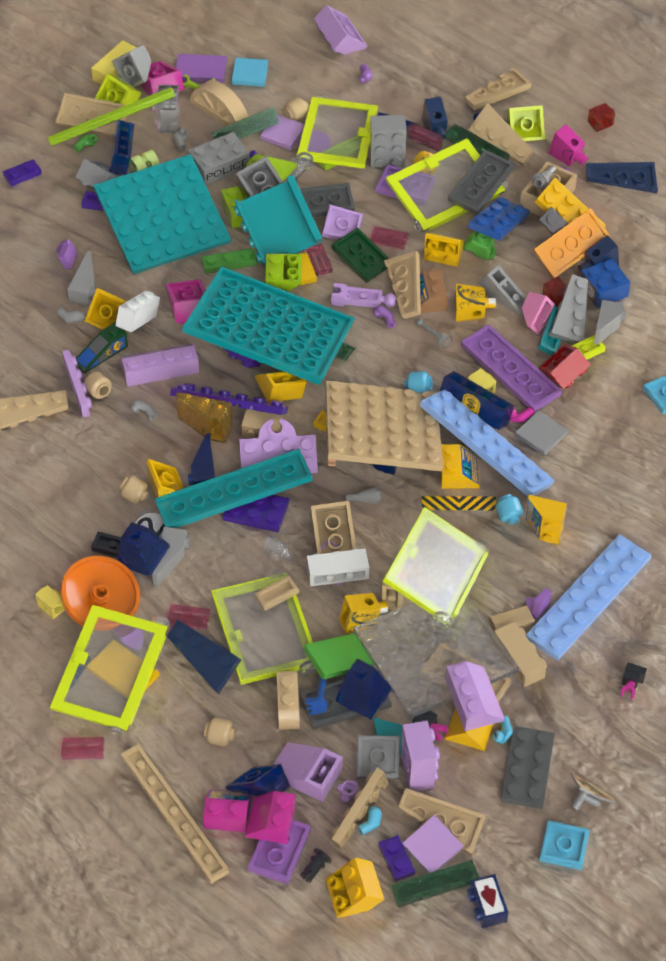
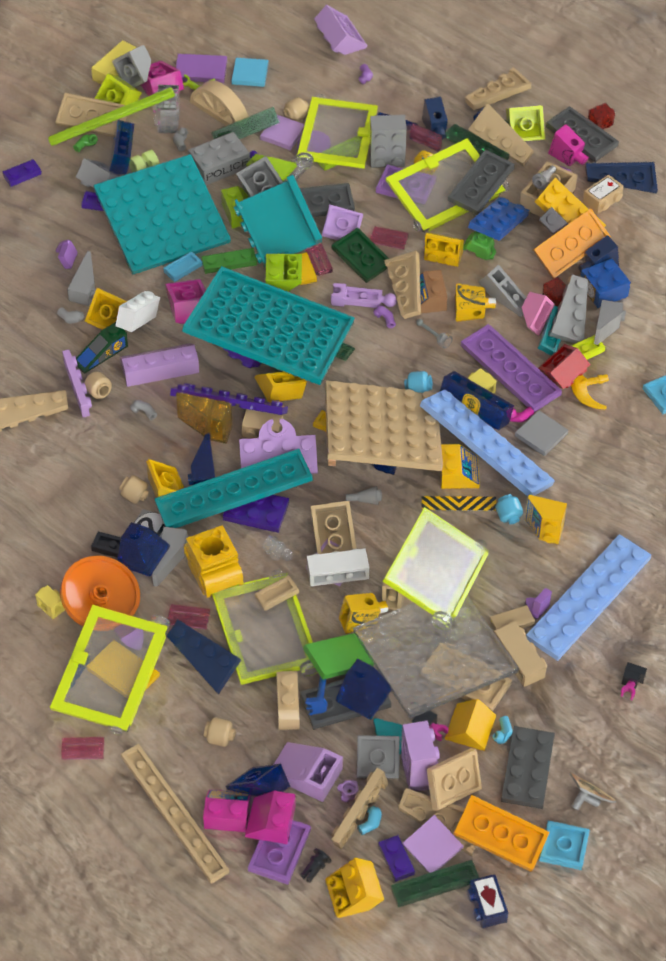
(182, 266): none -> medium azure tile
(213, 560): none -> yellow piece
(454, 779): none -> tan tile
(473, 695): lavender slope -> none
(501, 833): none -> light orange plate
(580, 391): none -> yellow piece
(596, 140): none -> dark grey plate
(603, 194): none -> tan brick

